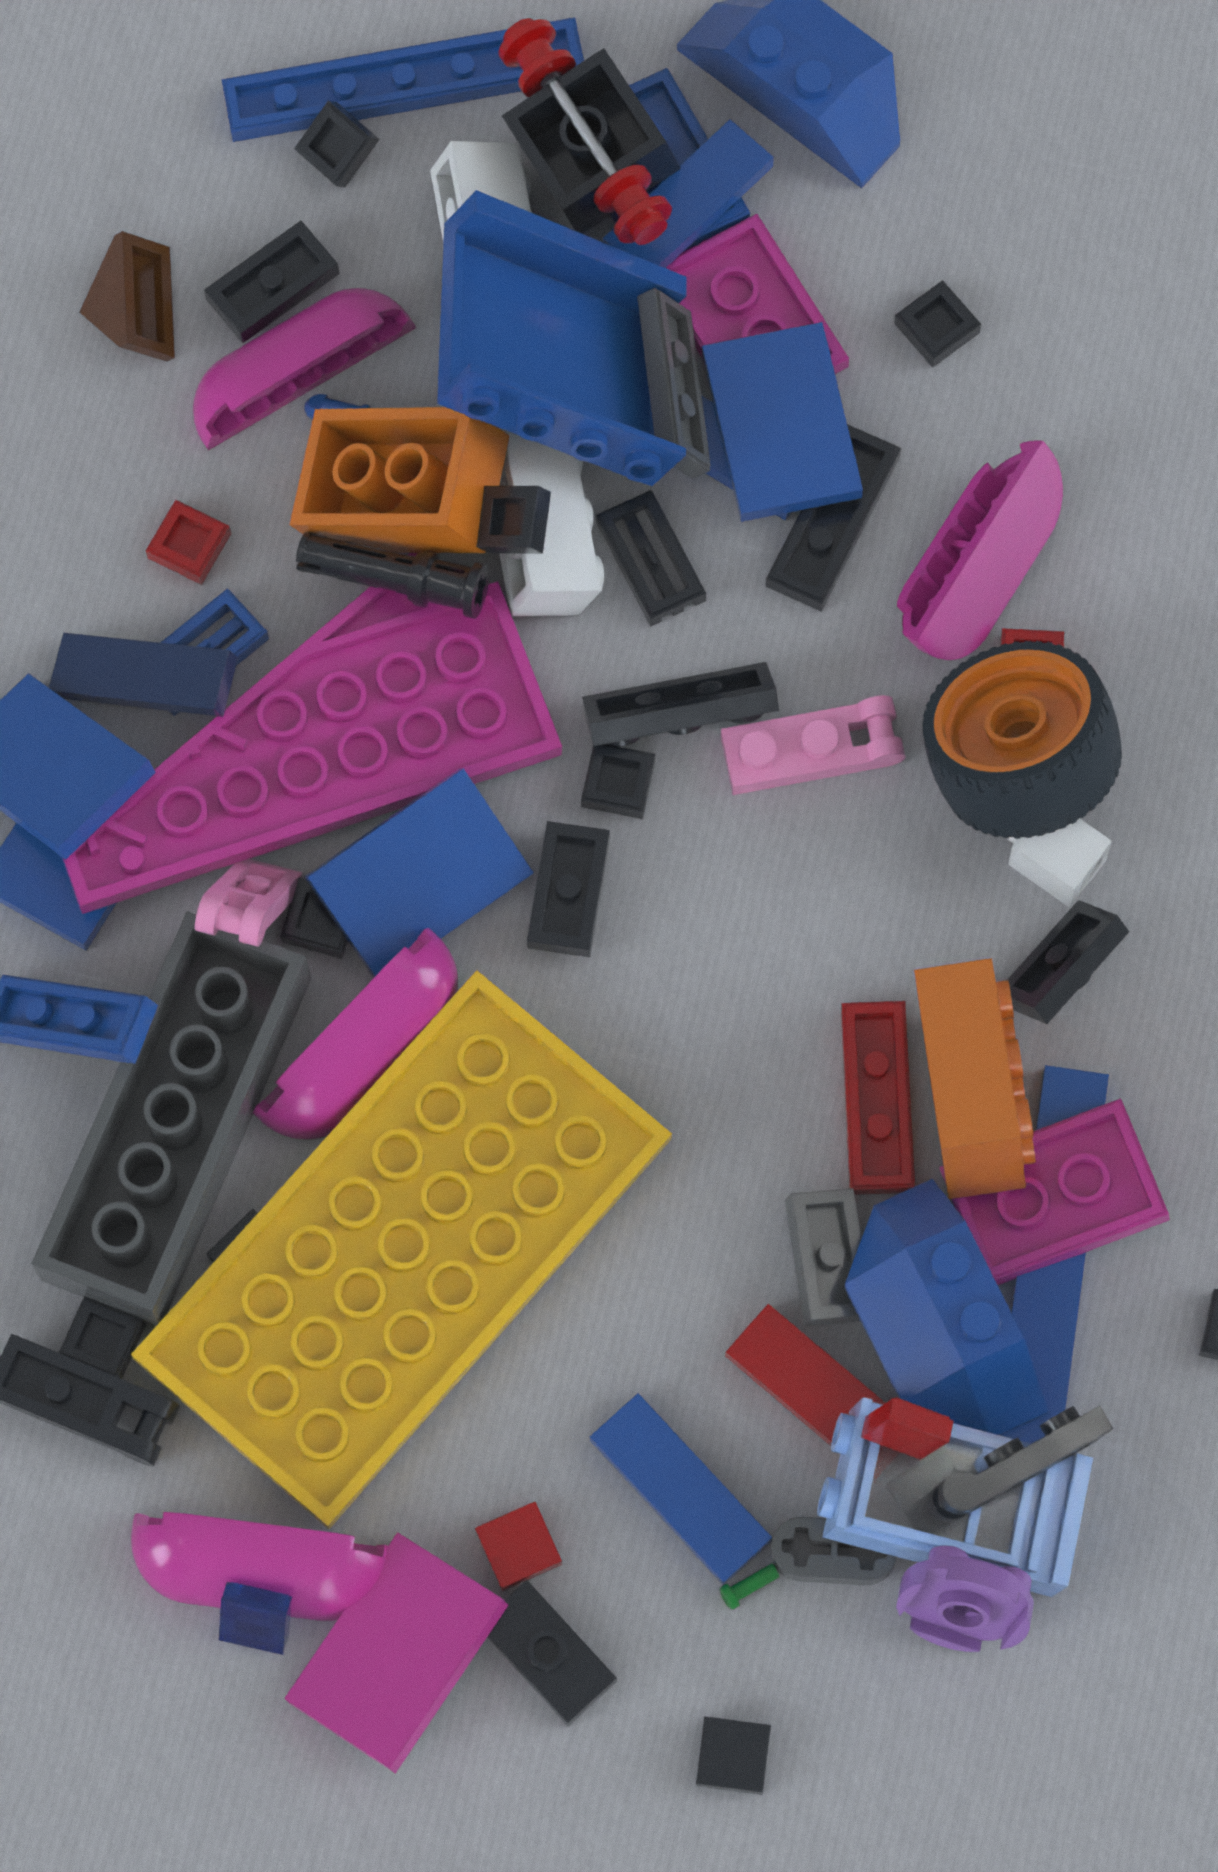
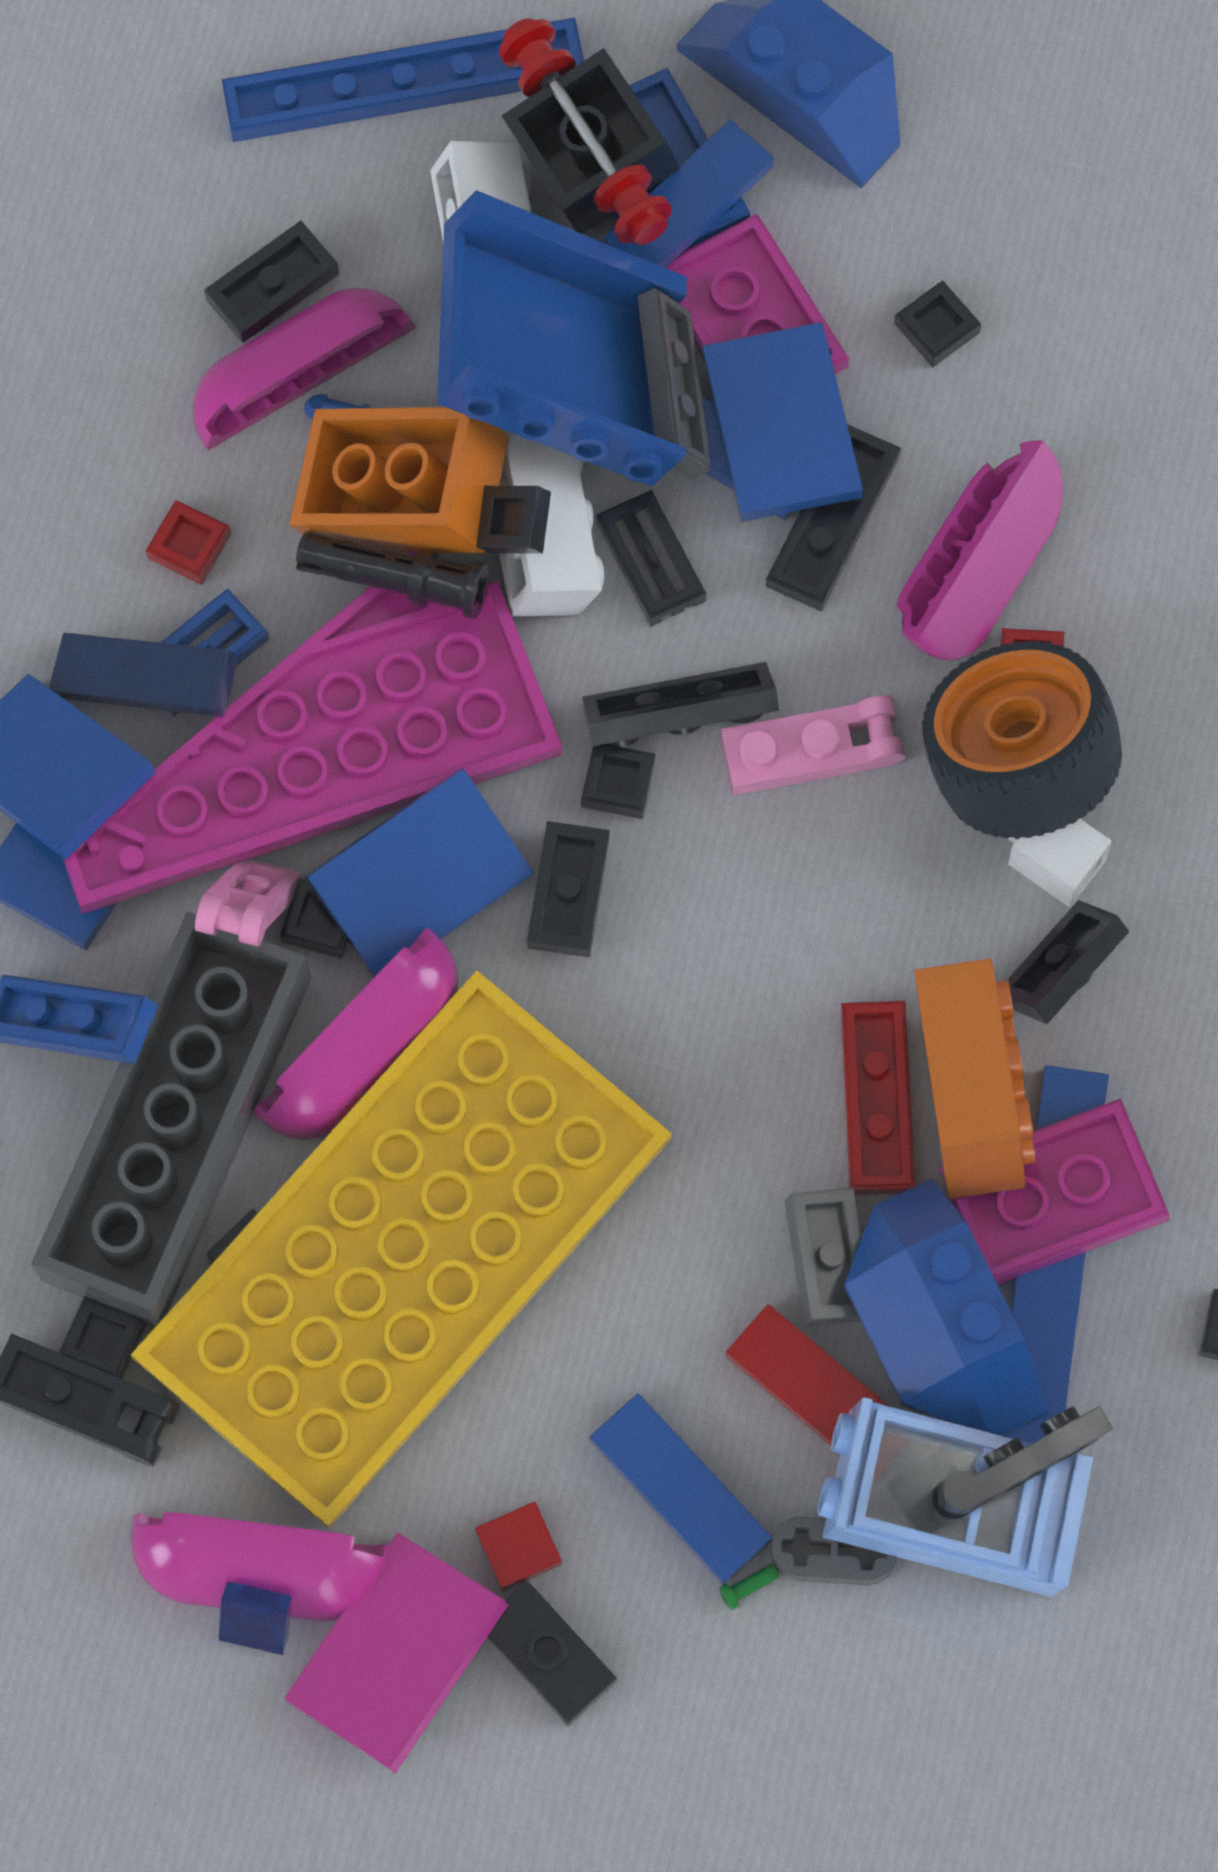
(134, 297): reddish brown slope -> none
(336, 144): black tile -> none
(733, 1755): black tile -> none
(907, 1428): red tile -> none
(965, 1601): medium lavender plate -> none

